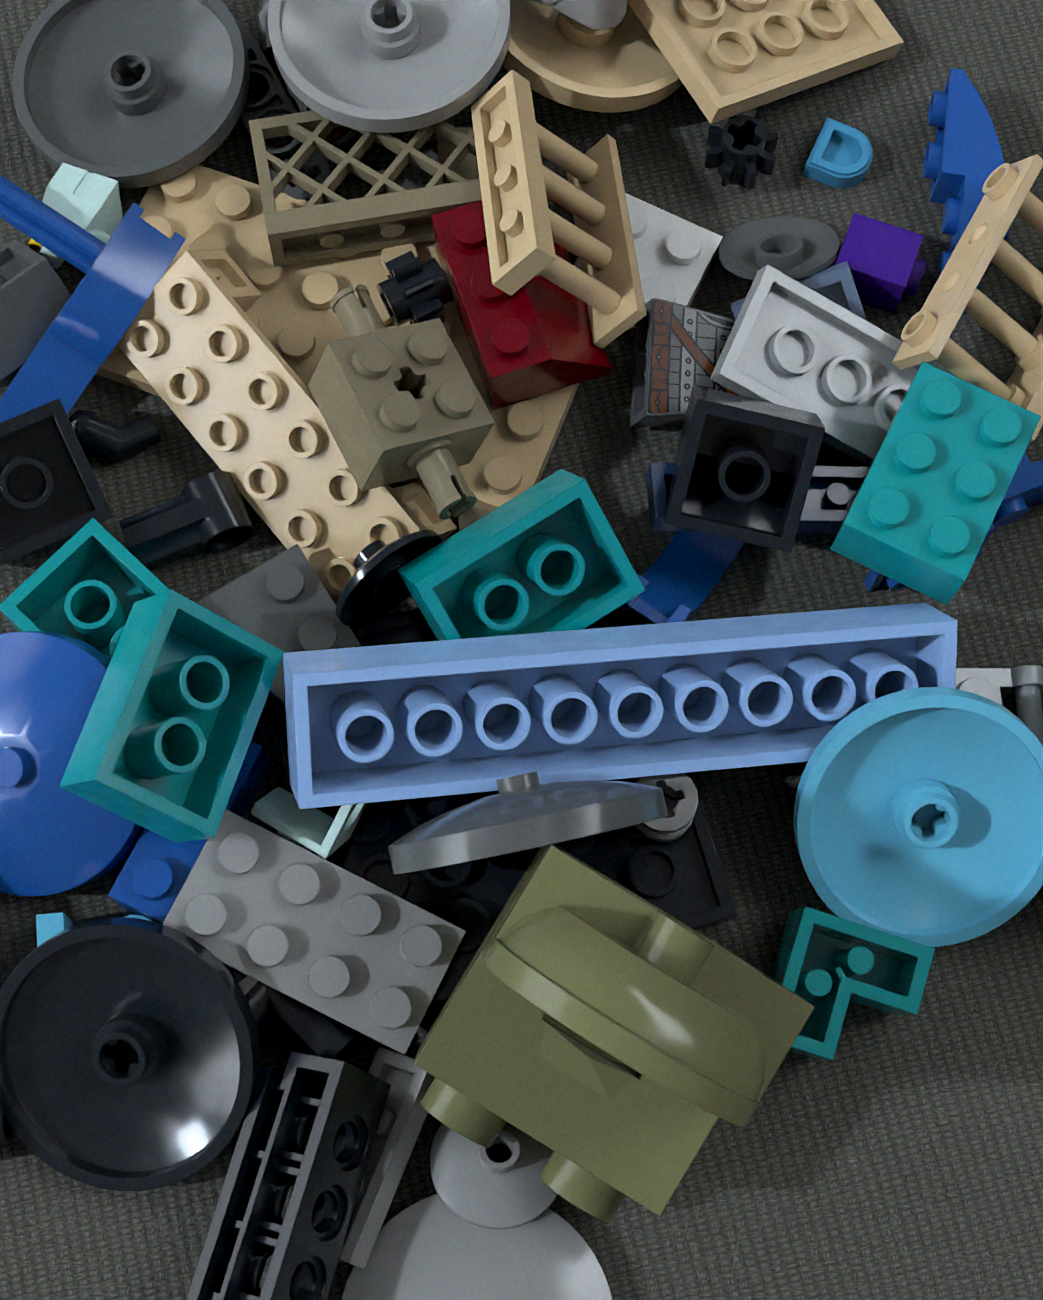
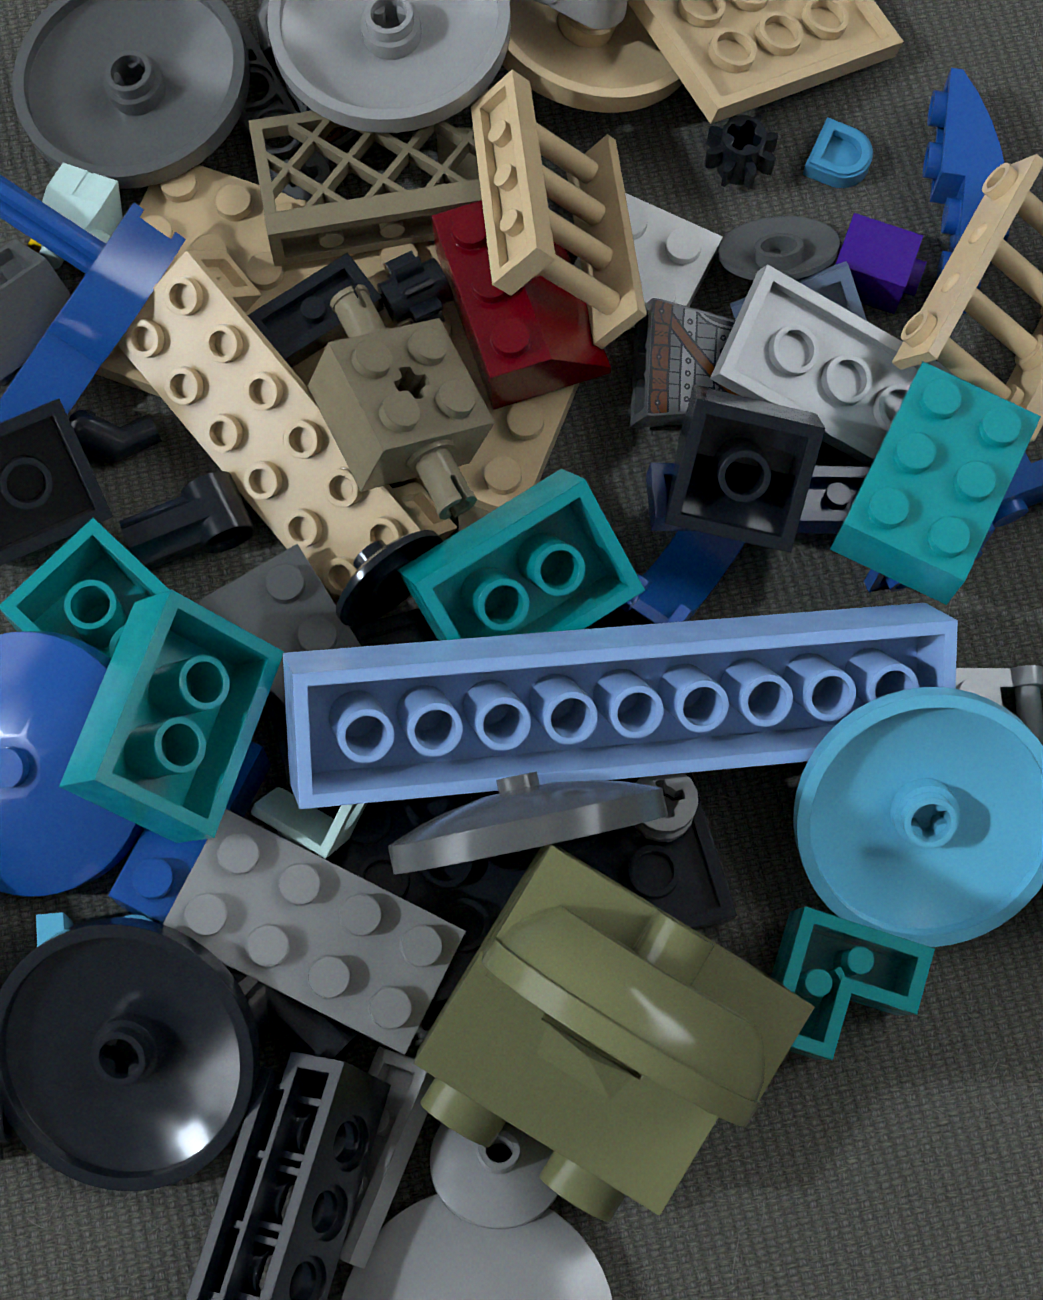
(302, 317): none -> black plate

